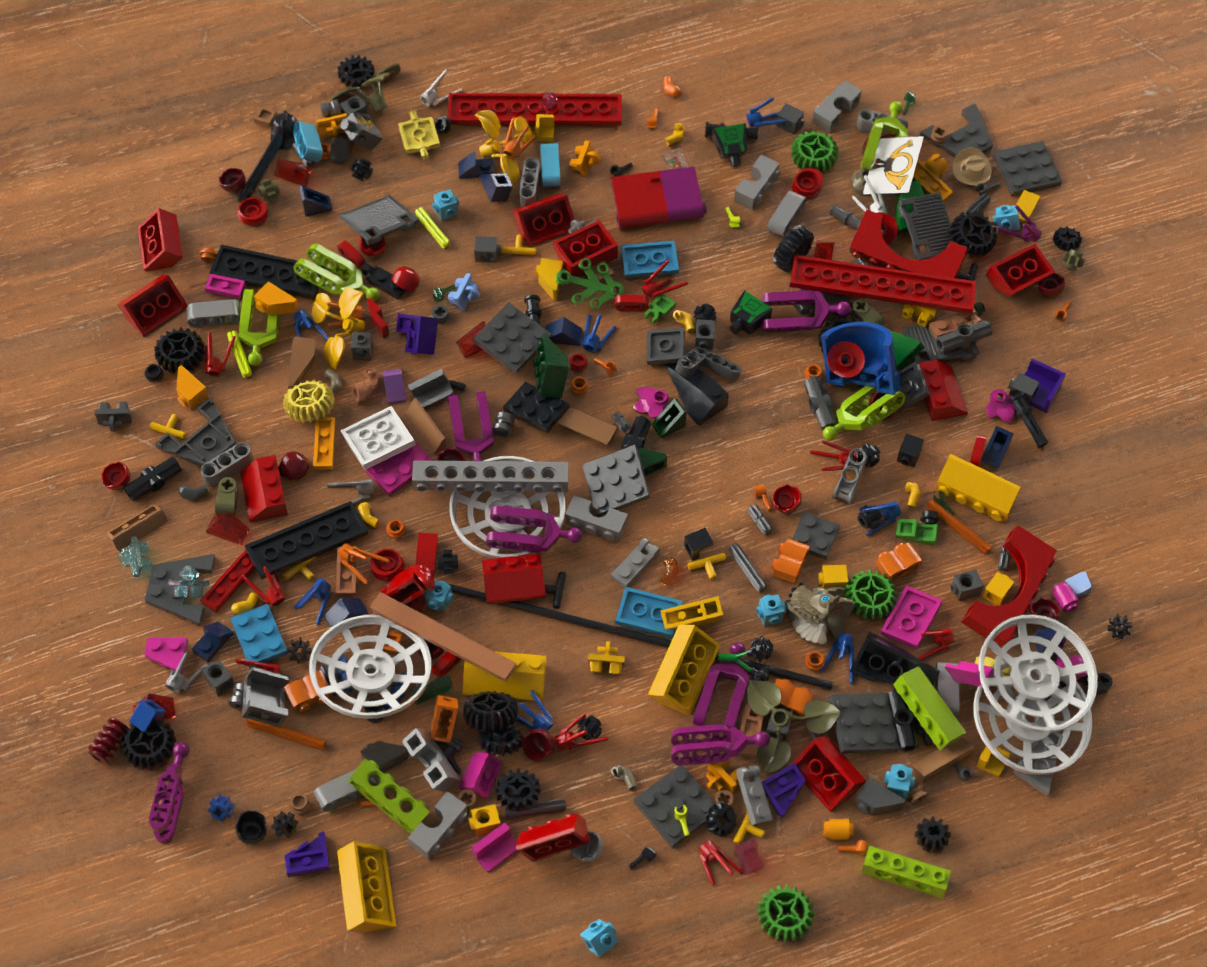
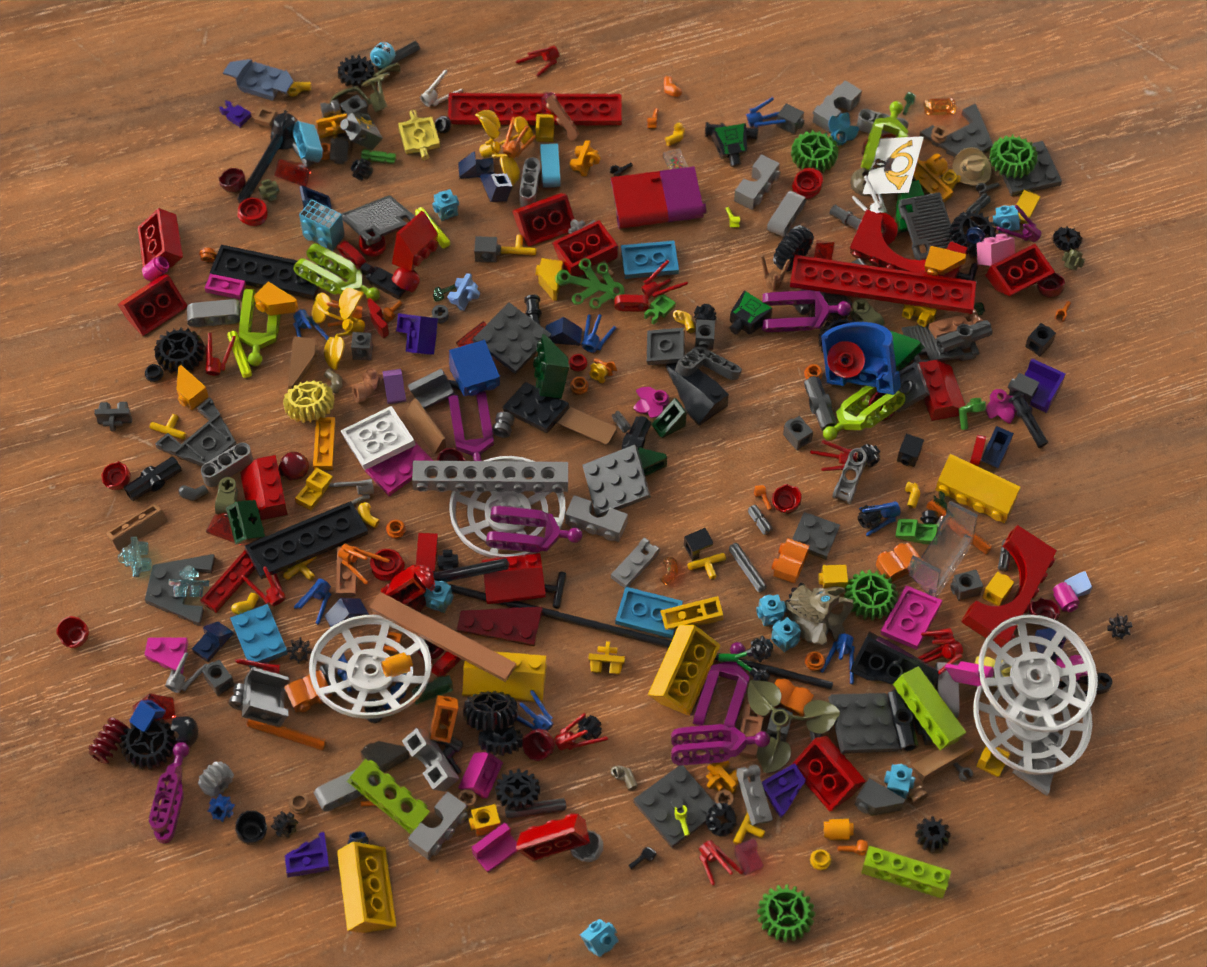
(72, 632): none -> red hair
(155, 268): none -> dark pink brick
(186, 728): none -> black hair
(215, 779): none -> light grey gear
(236, 114): none -> dark purple plate
(245, 521): none -> dark green brick
(259, 78): none -> sand blue piece
(297, 87): none -> yellow arm
(315, 488): none -> yellow slope
(322, 225): none -> medium azure brick
(358, 836): none -> dark blue plate
(378, 156): none -> bright green axle
(383, 55): none -> medium azure head
(388, 312): none -> orange hand
(396, 665): none -> light orange brick
(404, 52): none -> dark grey axle
(414, 242): none -> red slope
(472, 570): none -> black axle
(473, 368): none -> blue slope
(506, 624): none -> dark red wing
(548, 54): none -> red plant
(562, 117): none -> nougat plate
(598, 372): none -> yellow plate
(773, 278): none -> medium nougat plant
(785, 634): none -> medium azure brick
(799, 439): none -> dark grey brick
(820, 859): none -> yellow plate
(842, 127): none -> dark azure plate
(940, 106): none -> clear orange beam
(943, 261): none -> light orange slope
(945, 551): none -> clear windscreen
(950, 174): none -> yellow plate
(952, 650): none -> red plant
(974, 405): none -> bright green plate
(975, 235): none -> dark blue plate
(995, 249): none -> bright pink brick
(1012, 159): none -> bright green gear
(1037, 344): none -> black brick

